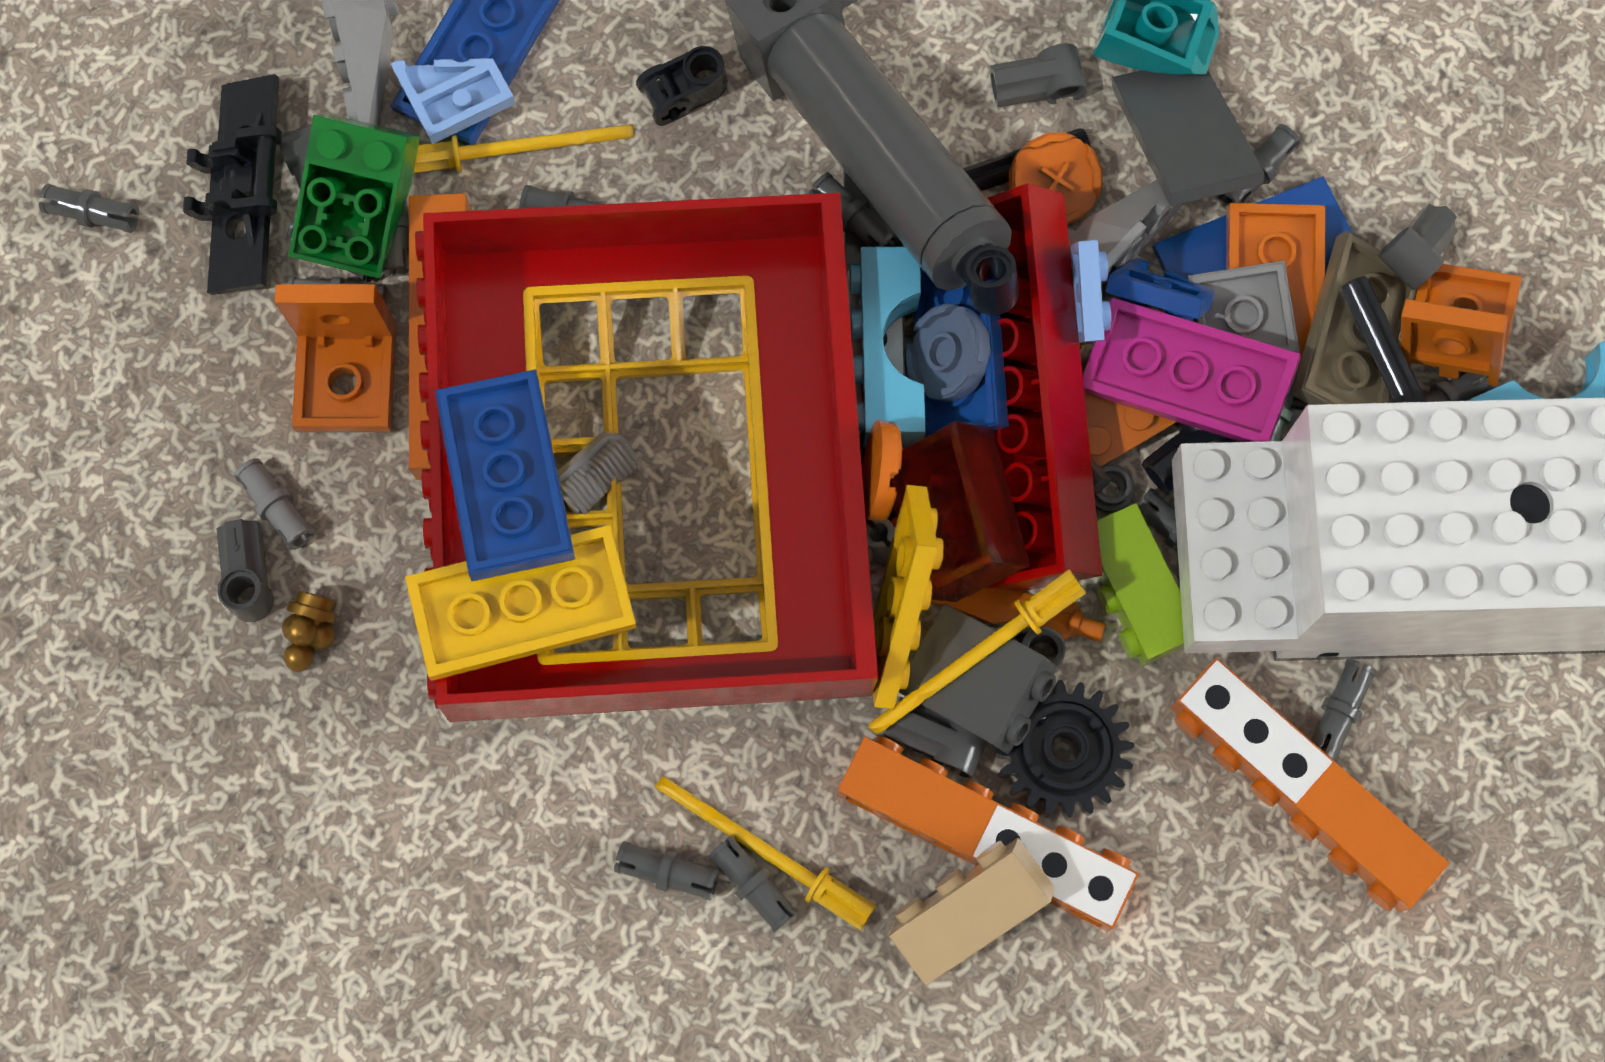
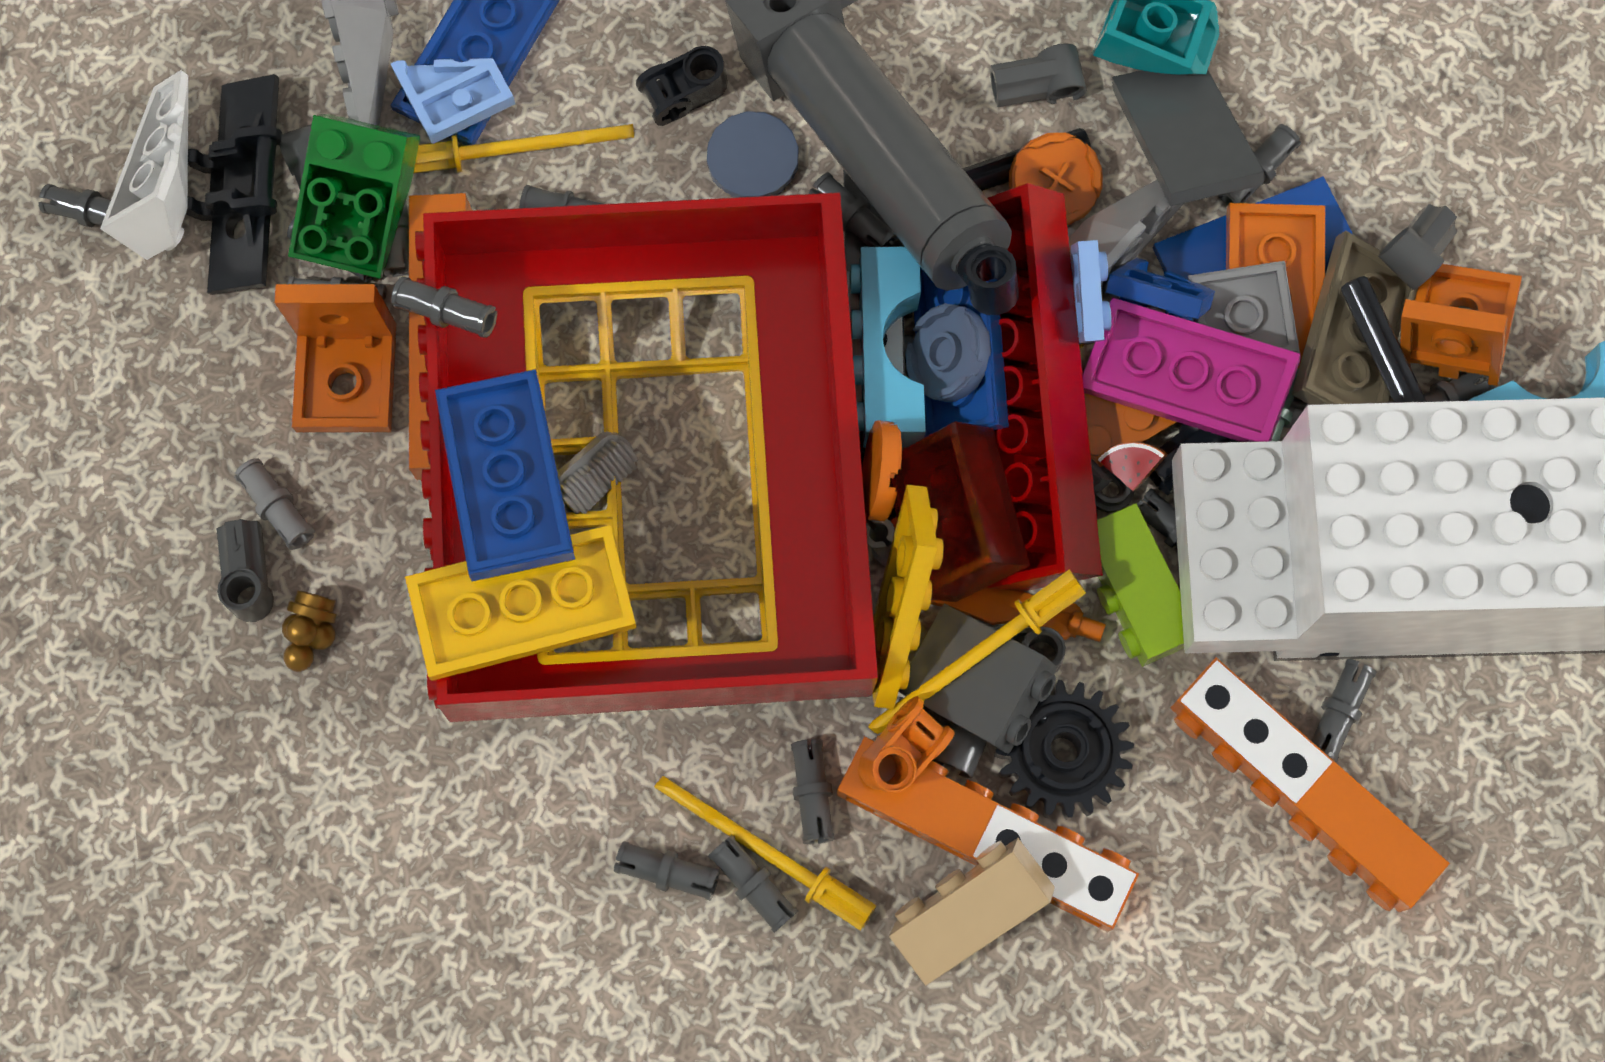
(154, 181): none -> white wedge
(444, 306): none -> dark grey pin
(752, 155): none -> sand blue tile
(812, 791): none -> dark grey pin
(911, 740): none -> orange piece
(1132, 462): none -> tile

